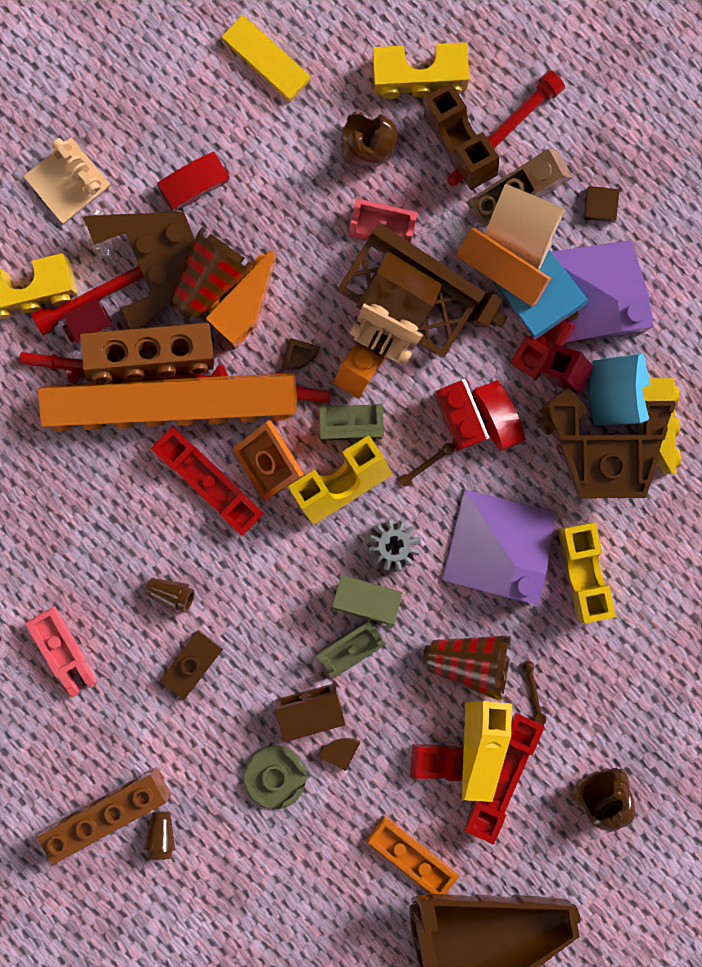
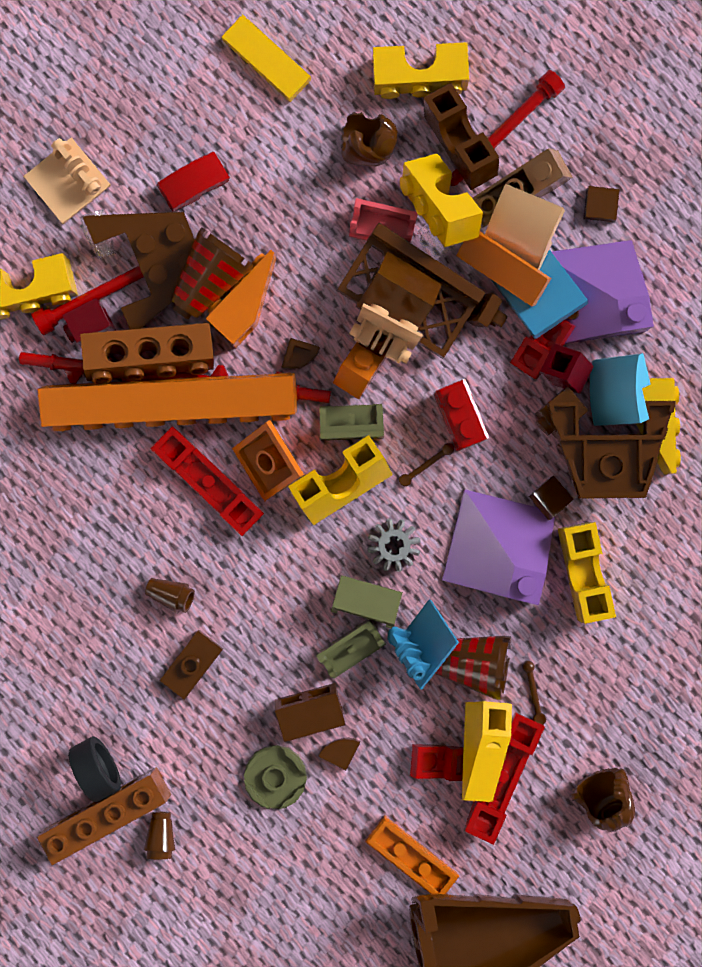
(60, 649): coral hinge -> none
(94, 769): none -> black tyre
(423, 644): none -> dark azure hinge
(448, 216): none -> yellow arch
(502, 419): red slope -> none
(551, 497): none -> reddish brown tile

